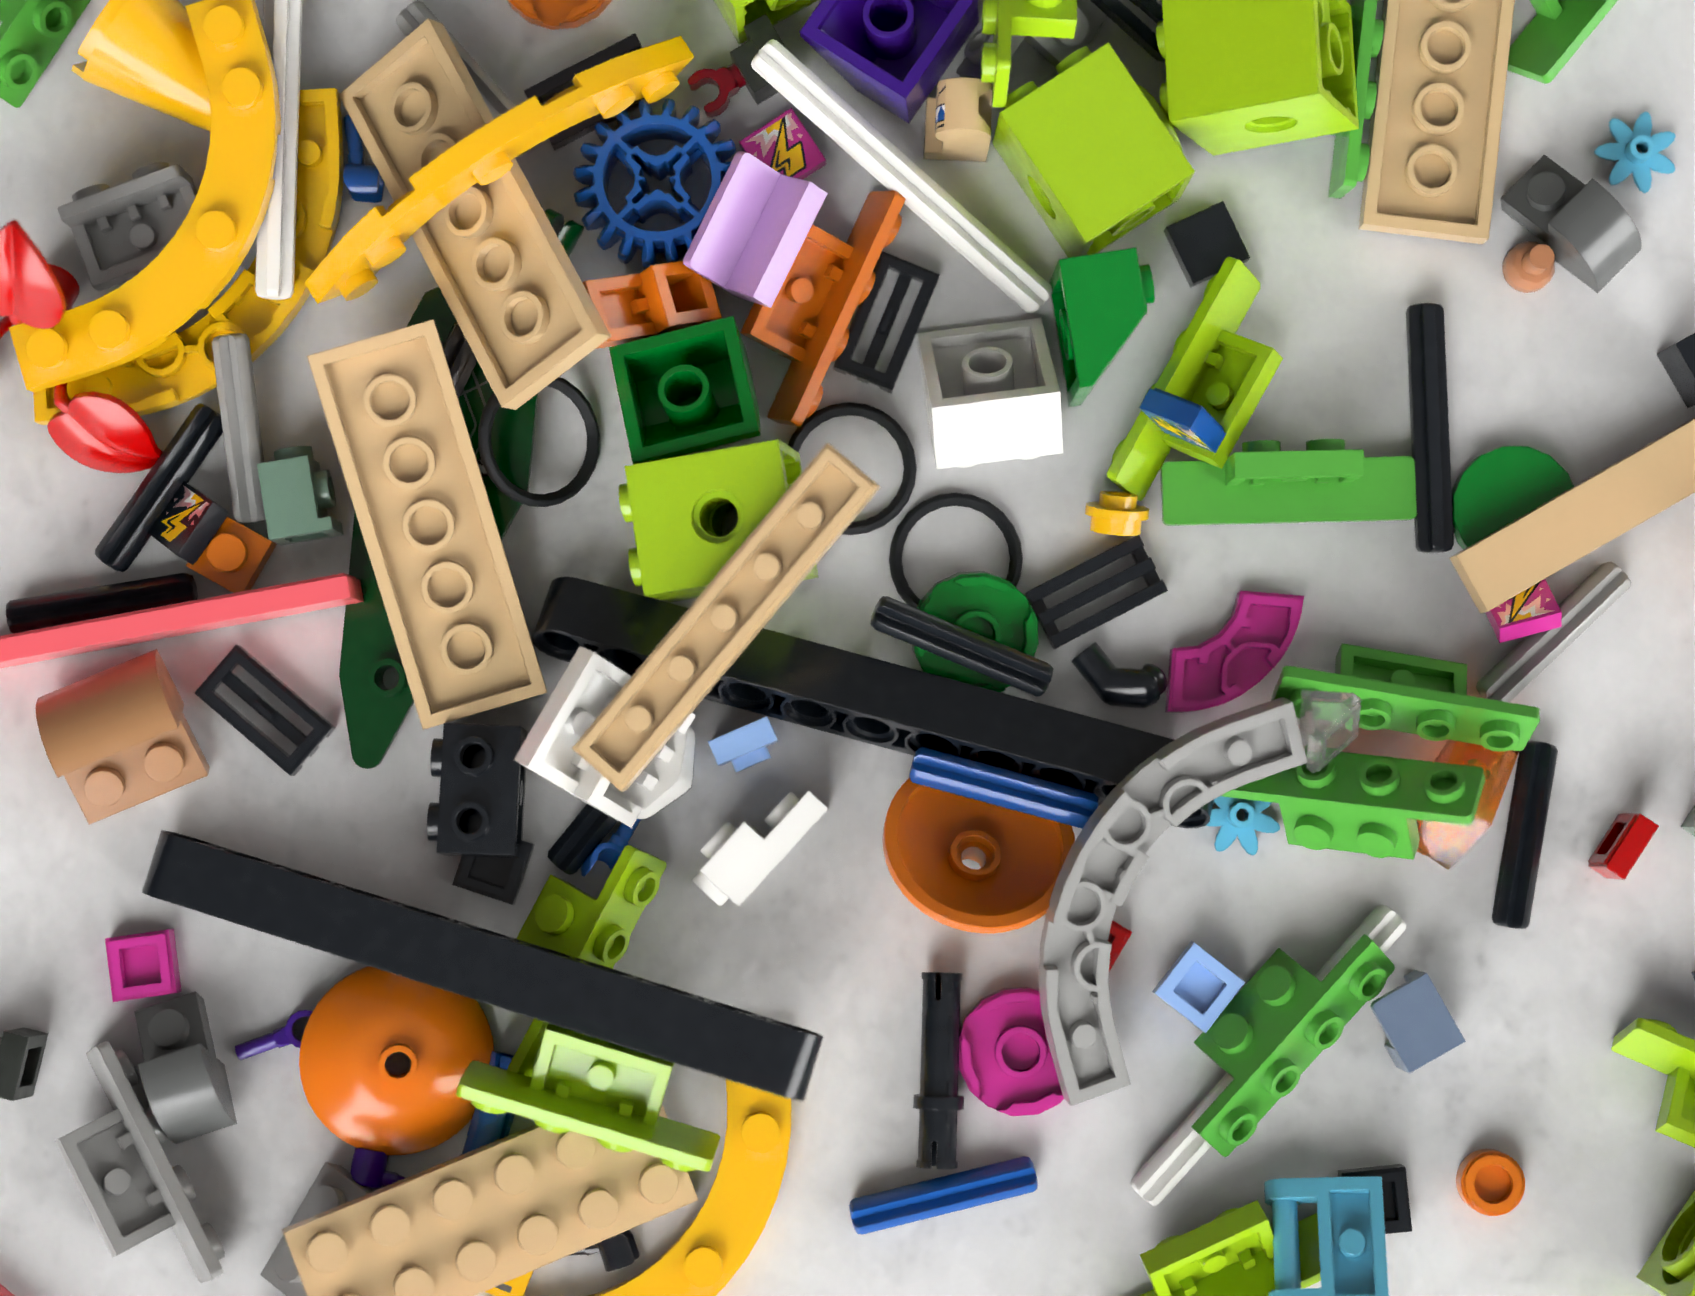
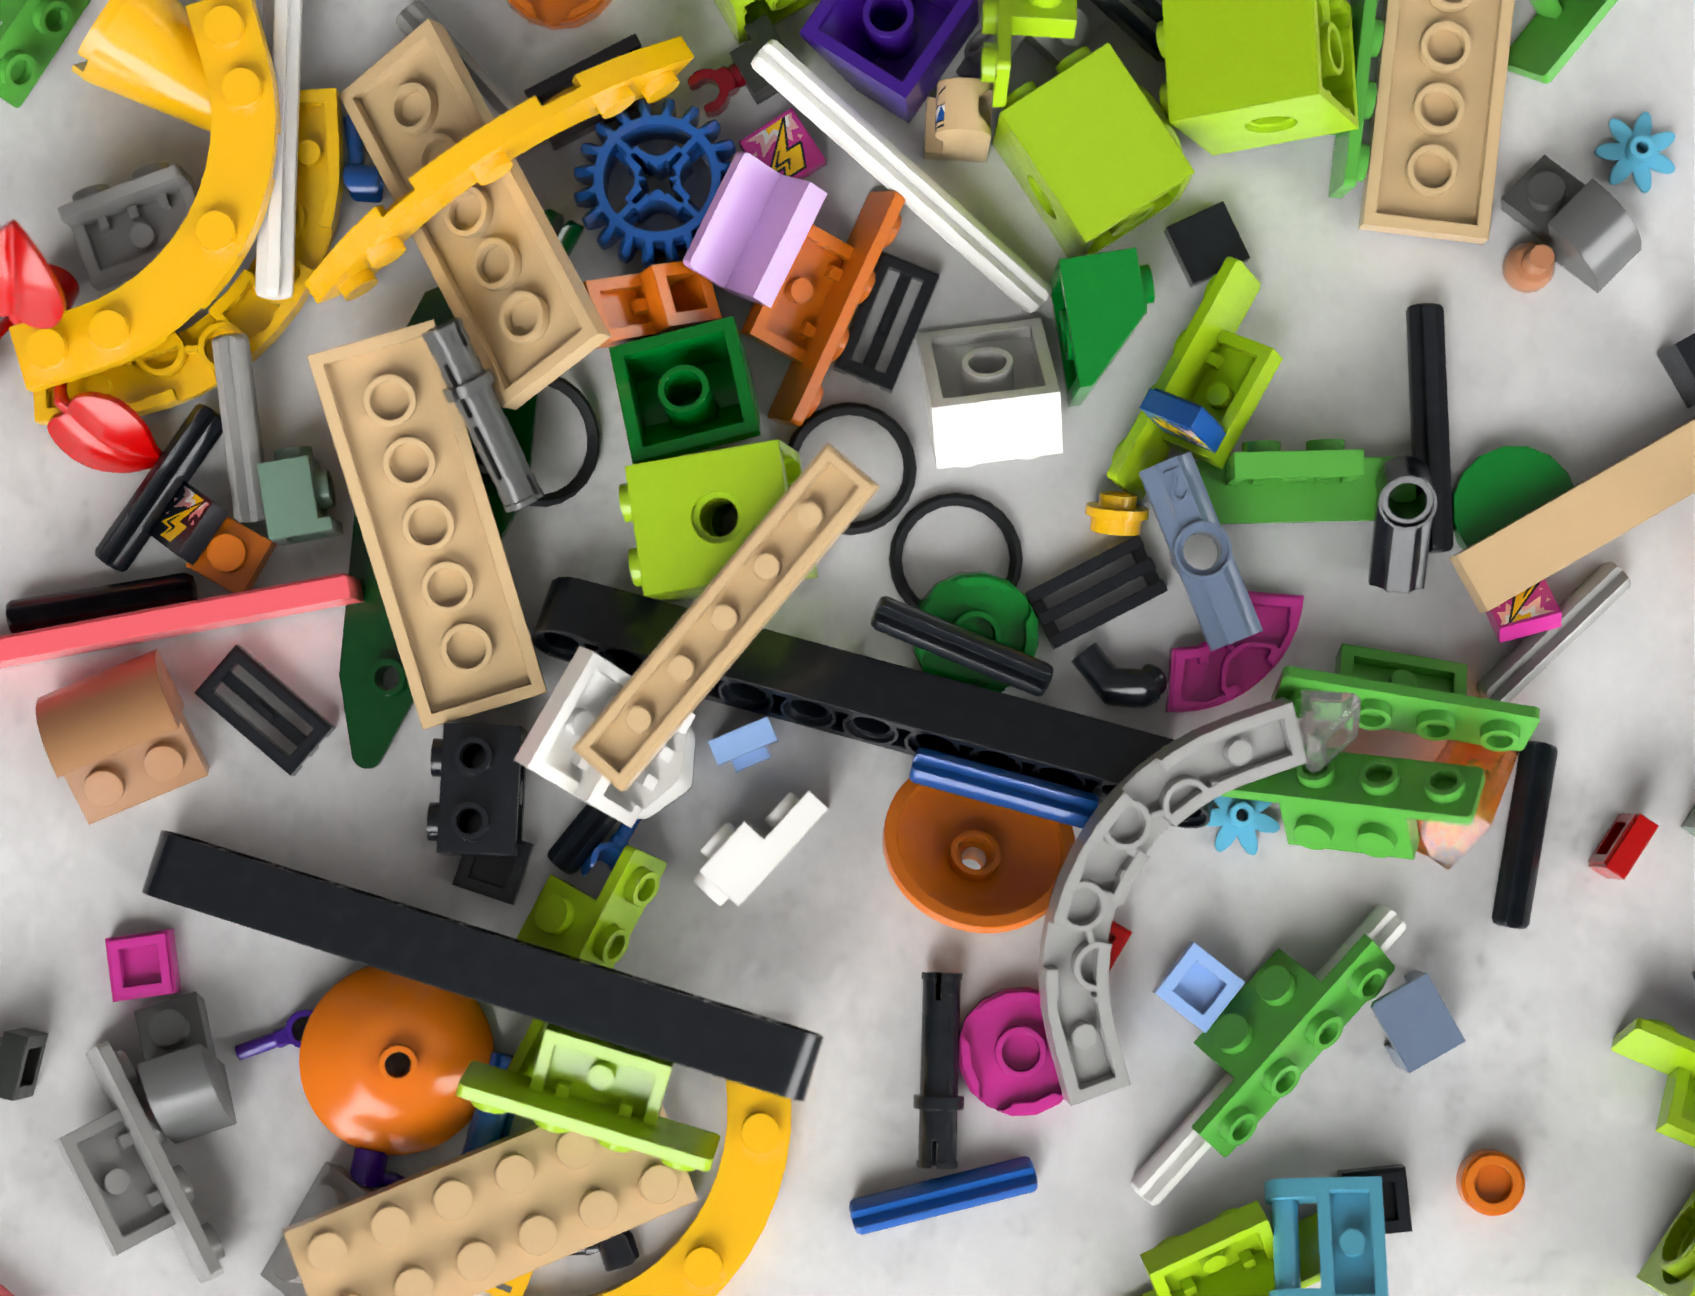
(477, 403): none -> dark grey pin
(1186, 510): none -> sand blue piece
(1401, 528): none -> black piece

